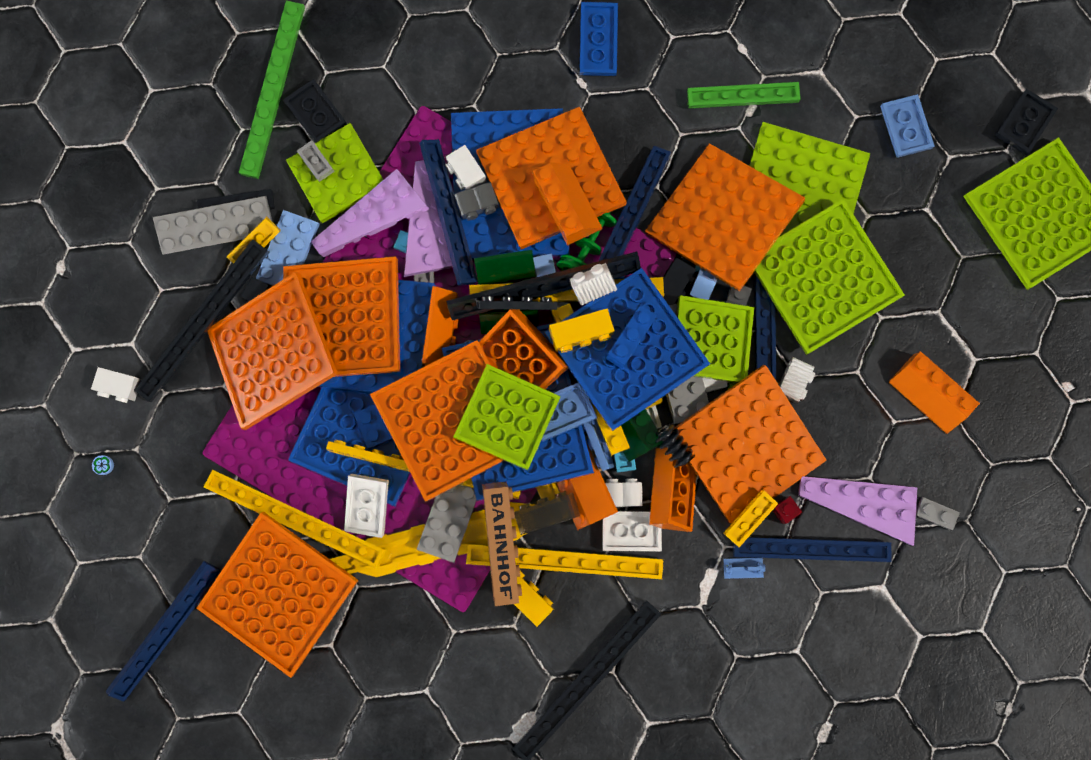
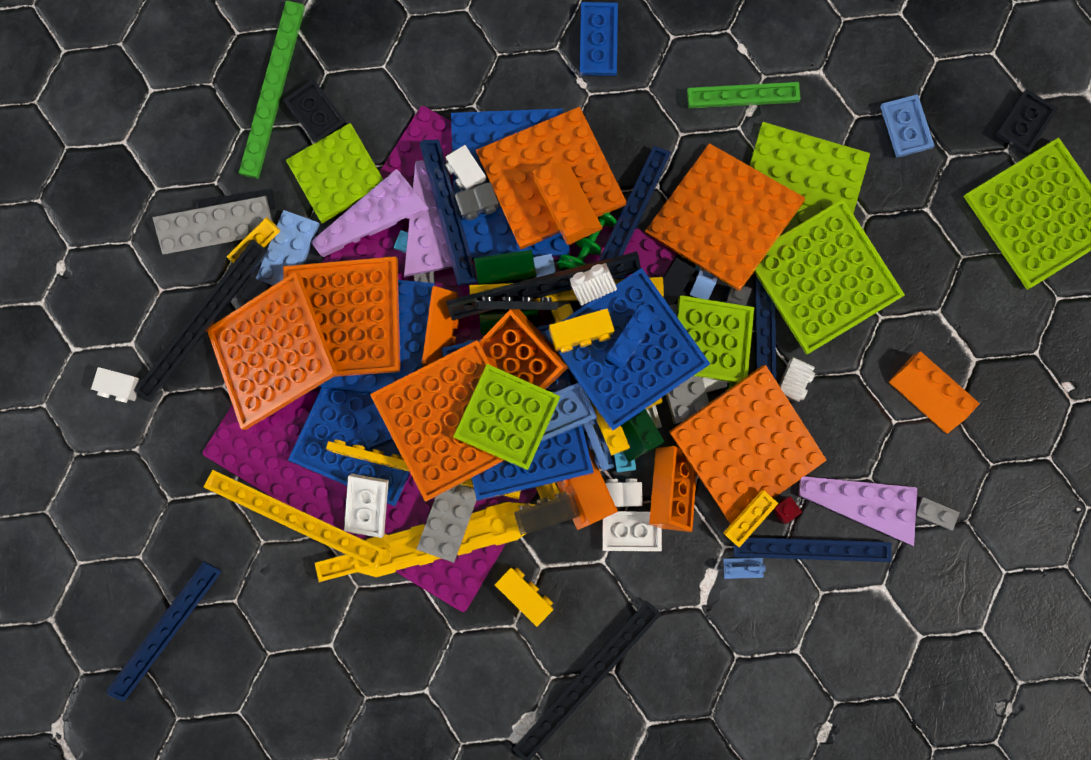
(102, 465): tile -> none
(277, 594): orange plate -> none
(315, 161): light grey plate -> none
(500, 543): medium nougat brick -> none
(574, 562): yellow plate -> none
(675, 445): black piece -> none

